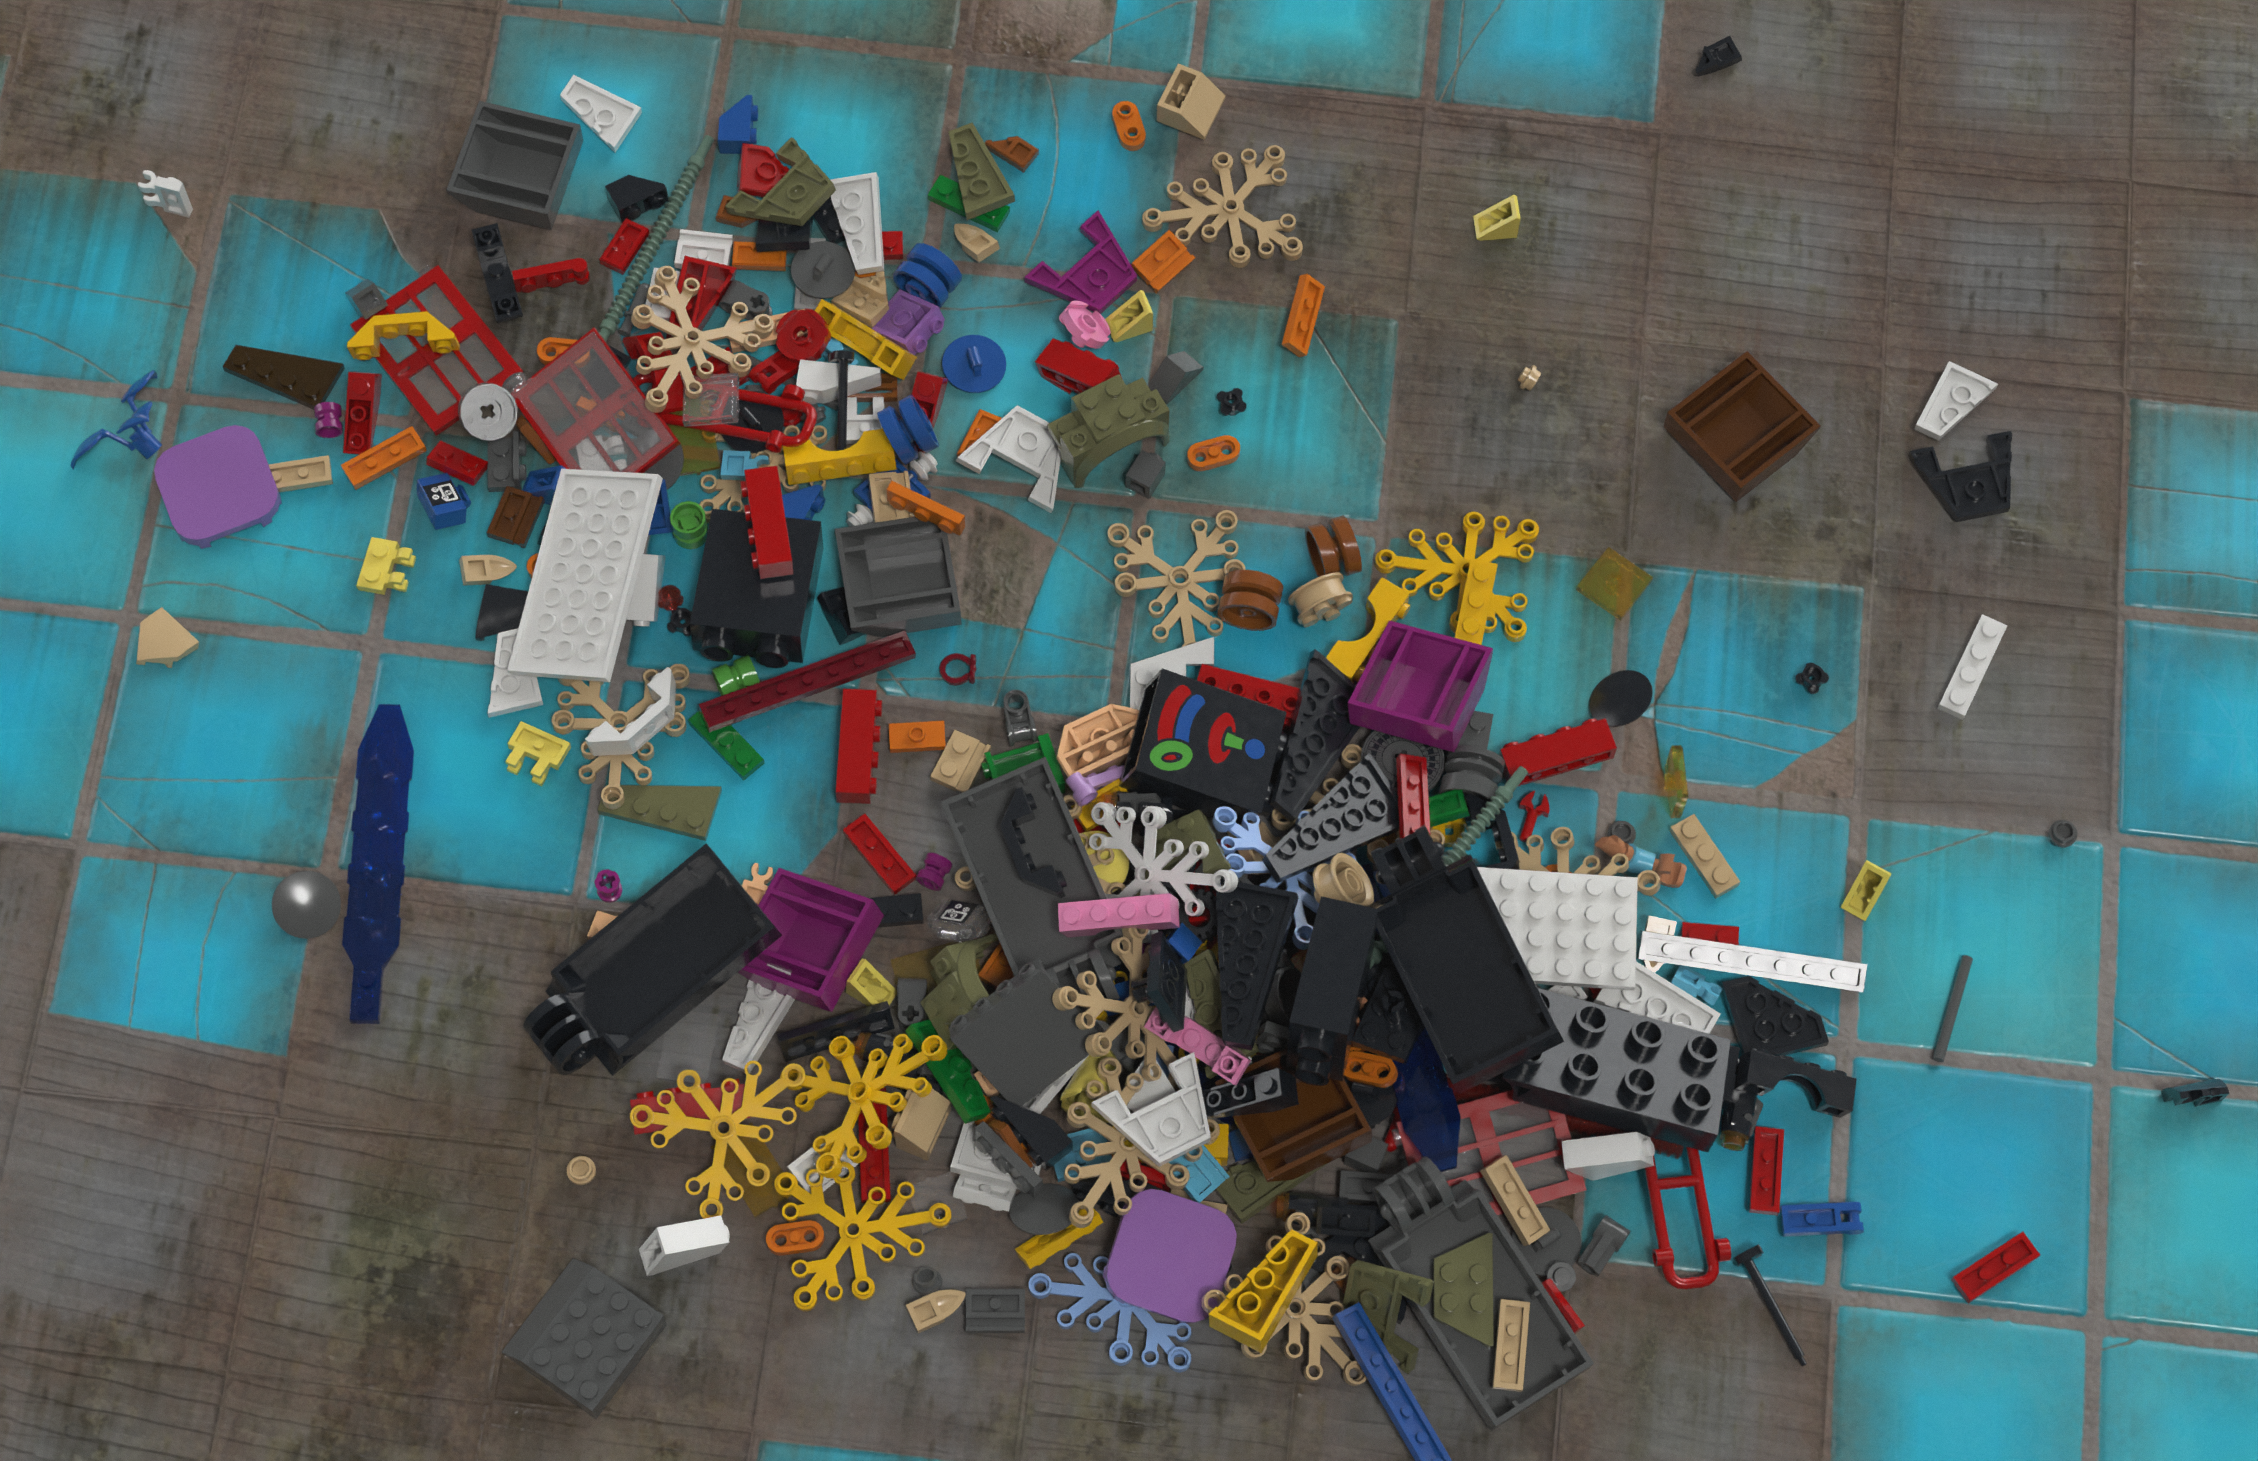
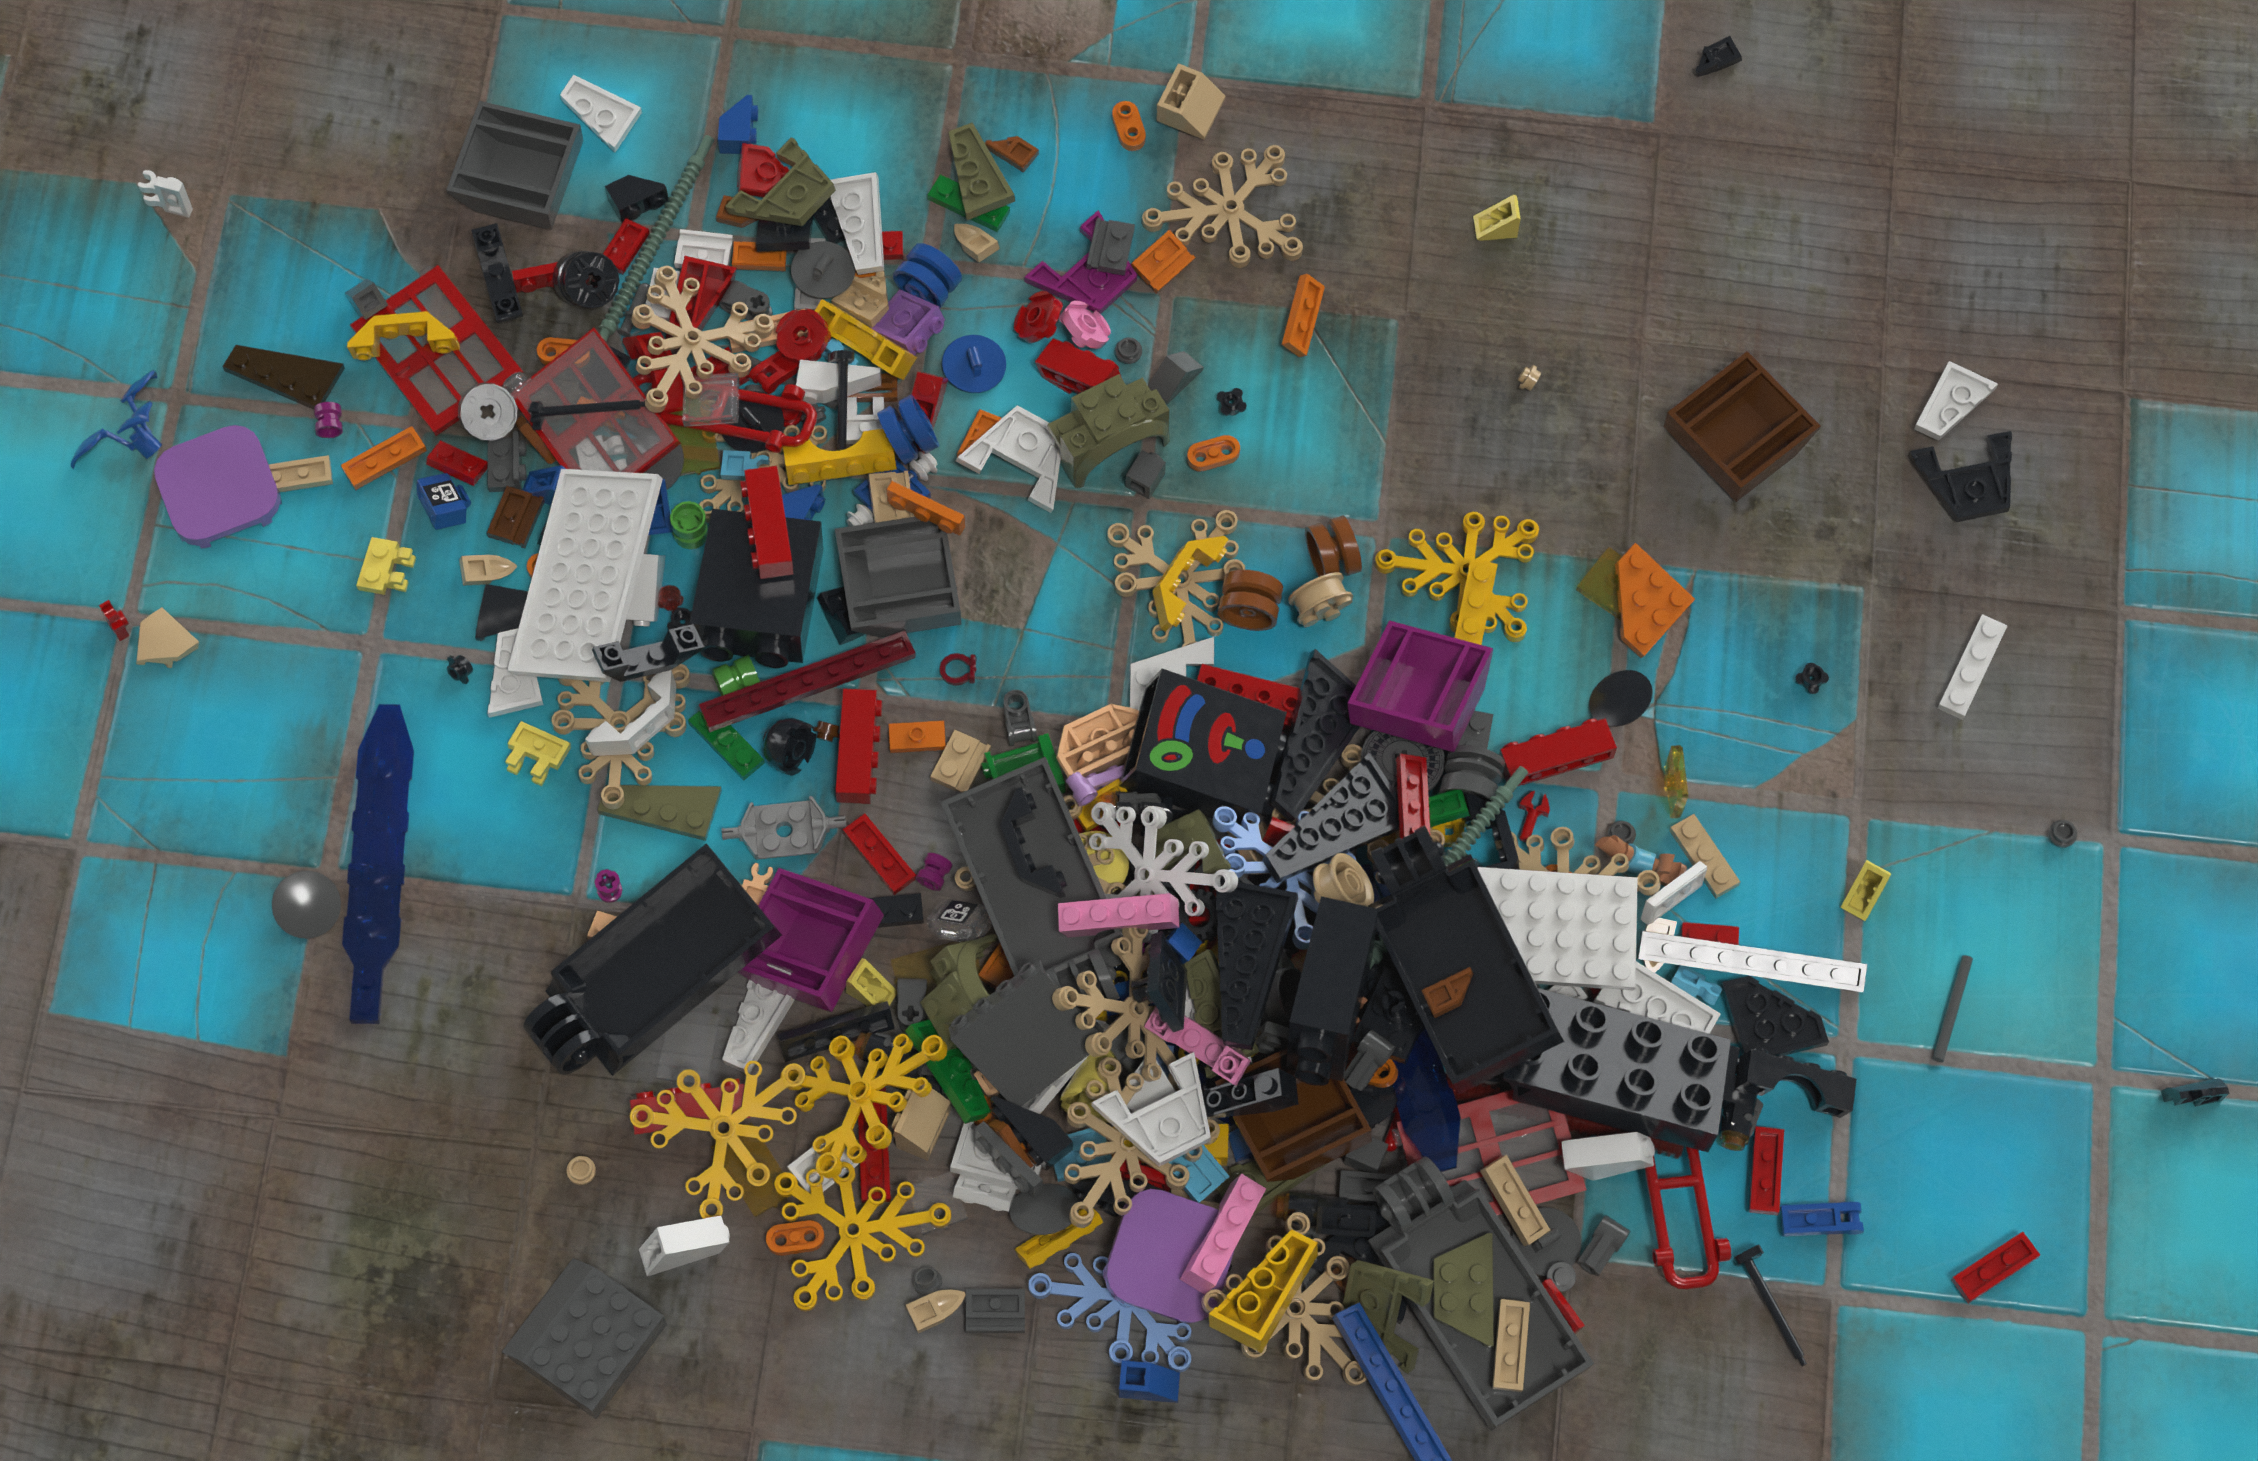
(116, 620): none -> red plate
(361, 411): red slope -> none
(459, 668): none -> black plate
(538, 411): none -> black piece
(574, 270): none -> black wheel
(649, 659): none -> black slope
(761, 824): none -> light grey plate
(788, 744): none -> black cylinder
(826, 731): none -> reddish brown plate
(1038, 317): none -> red plate
(1111, 246): none -> dark grey plate
(1128, 350): none -> dark grey plate
(1131, 318): light yellow slope -> none
(1148, 1382): none -> blue slope
(1167, 604): none -> yellow slope
(1220, 1242): none -> bright pink arch
(1276, 831): none -> red plate
(1371, 1055): none -> dark grey piece
(1383, 604): yellow arch -> none
(1448, 993): none -> dark orange tile
(1647, 600): none -> orange plate
(1674, 893): none -> white tile

